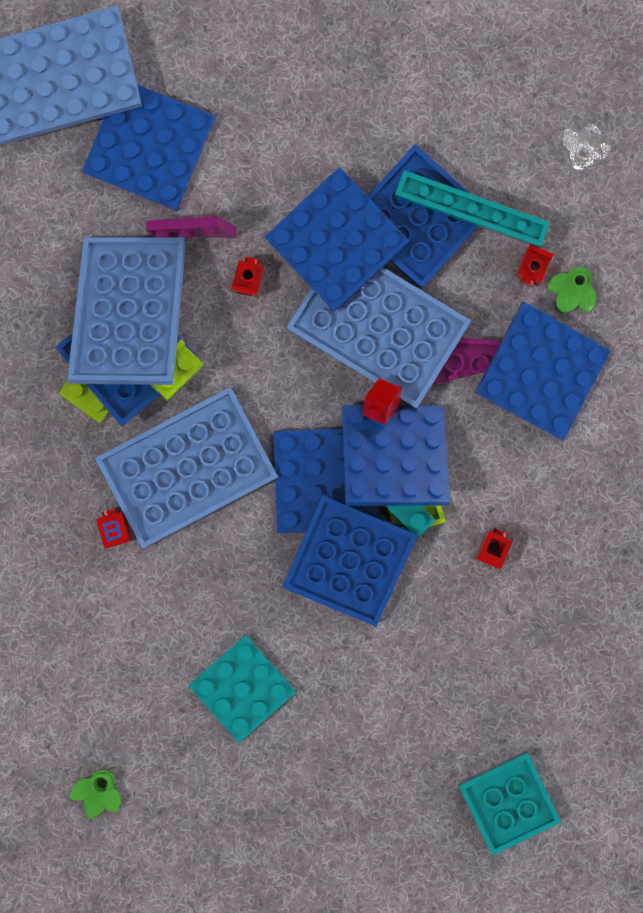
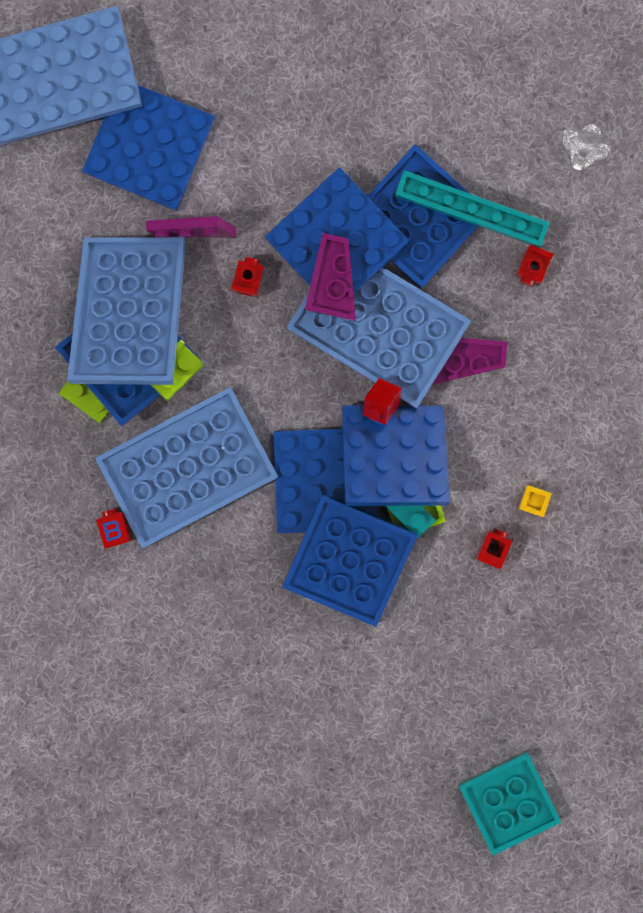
(97, 797): bright green plate -> none
(242, 688): teal plate -> none
(332, 281): none -> magenta wing
(534, 501): none -> yellow plate
(542, 371): blue plate -> none
(572, 294): bright green plate -> none

